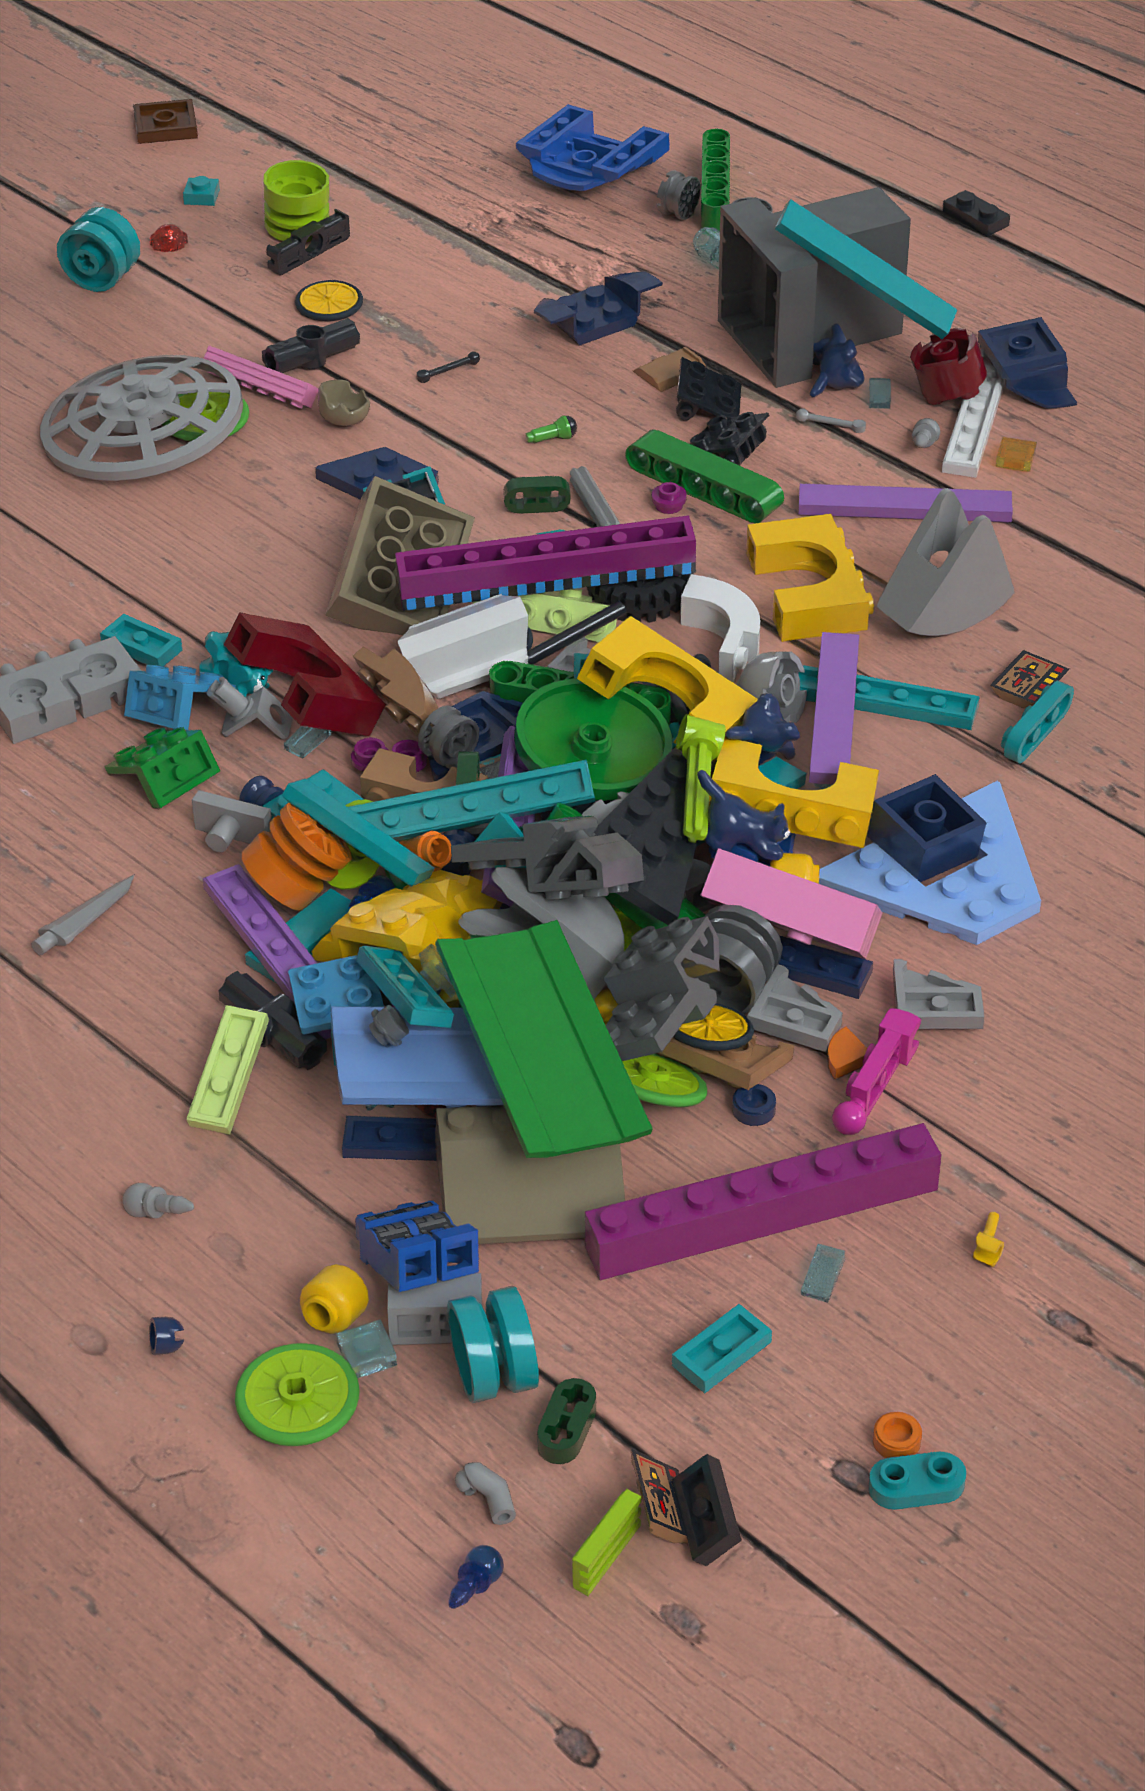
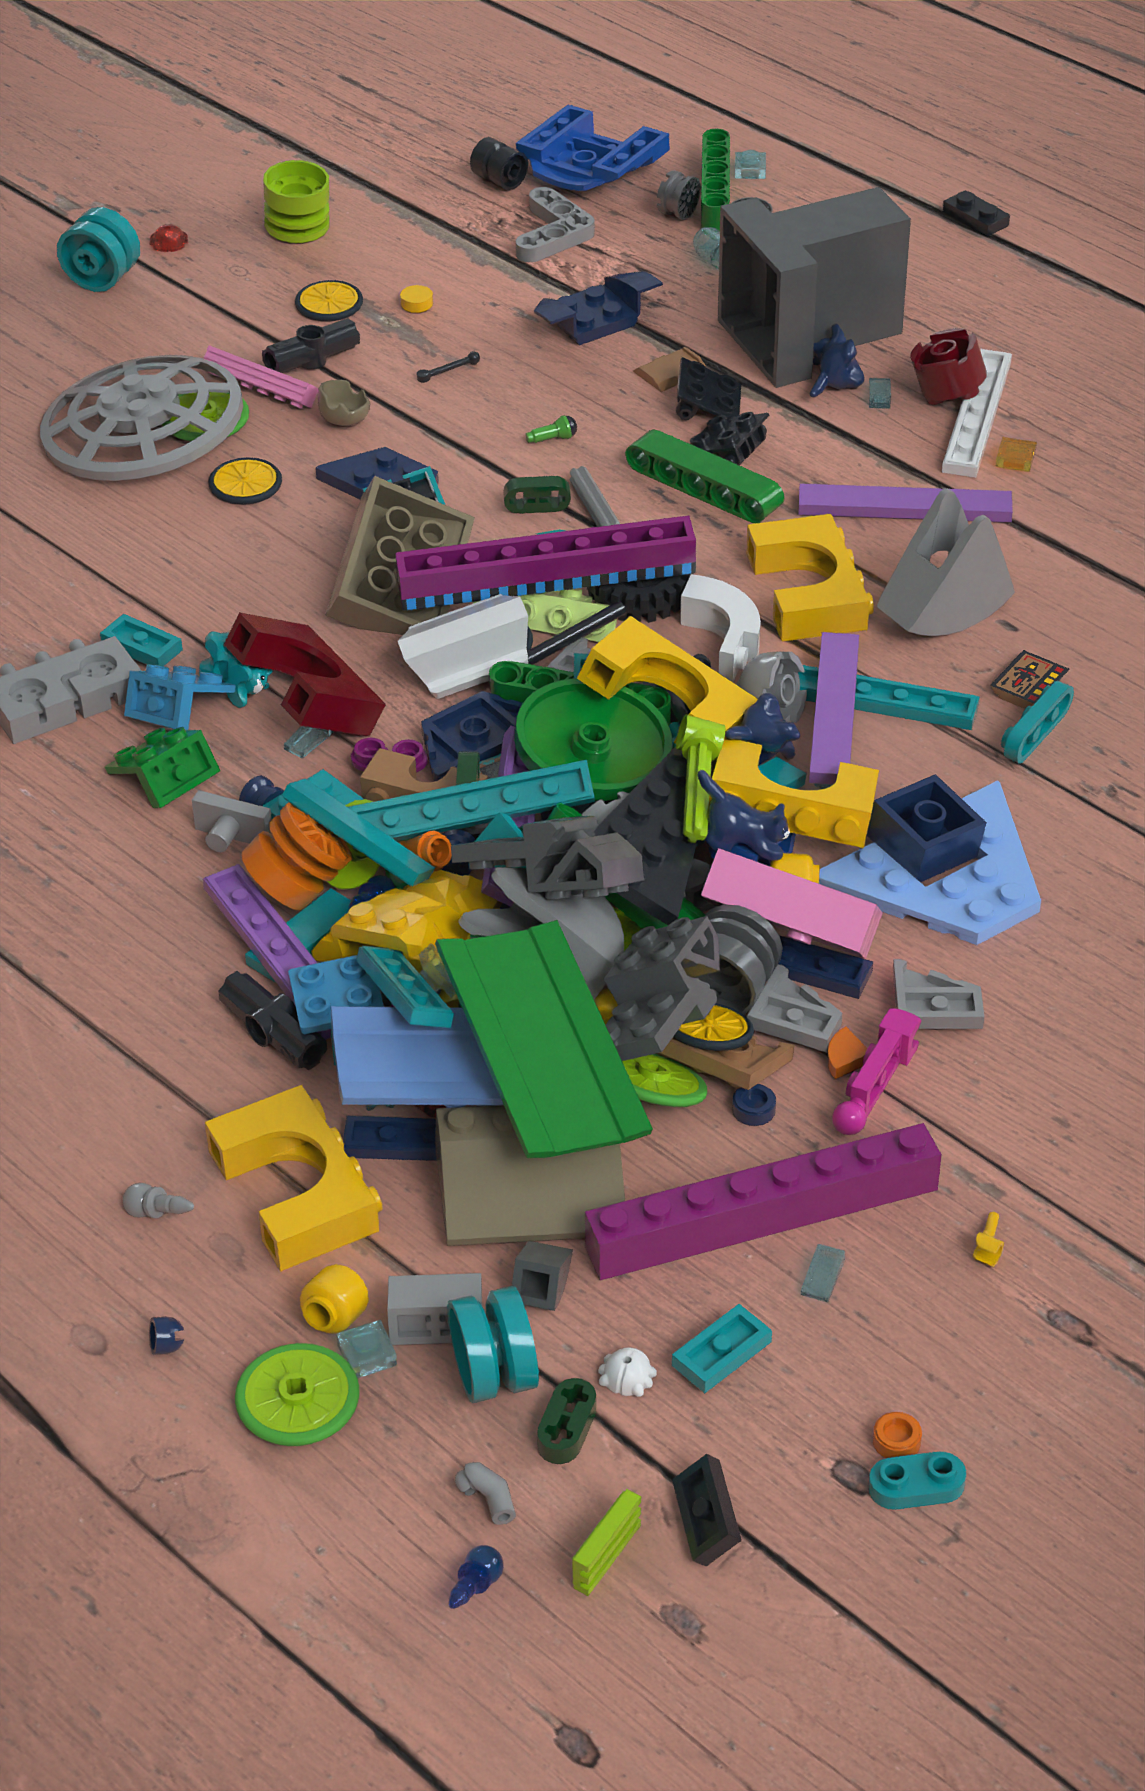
(74, 922): light grey bar -> none
(165, 121): reddish brown tile -> none
(201, 191): teal plate -> none
(227, 1069): yellowish green tile -> none
(245, 480): none -> yellow wheel
(245, 709): light grey bracket -> none
(295, 1129): none -> yellow arch
(324, 234): black piece -> none
(388, 1026): dark grey plate -> none
(400, 686): medium nougat slope -> none
(416, 298): none -> yellow tile
(417, 1242): blue hips -> none
(448, 736): flat silver wheel -> none
(499, 163): none -> black wheel
(541, 1274): none -> dark grey brick
(566, 226): none -> light grey beam
(627, 1372): none -> white animal
(659, 1497): piece -> none
(669, 497): magenta plate -> none
(750, 165): none -> clear light blue plate
(857, 425): light grey hinge -> none
(866, 269): teal tile -> none
(925, 432): light grey bar -> none
(1029, 361): dark blue piece -> none

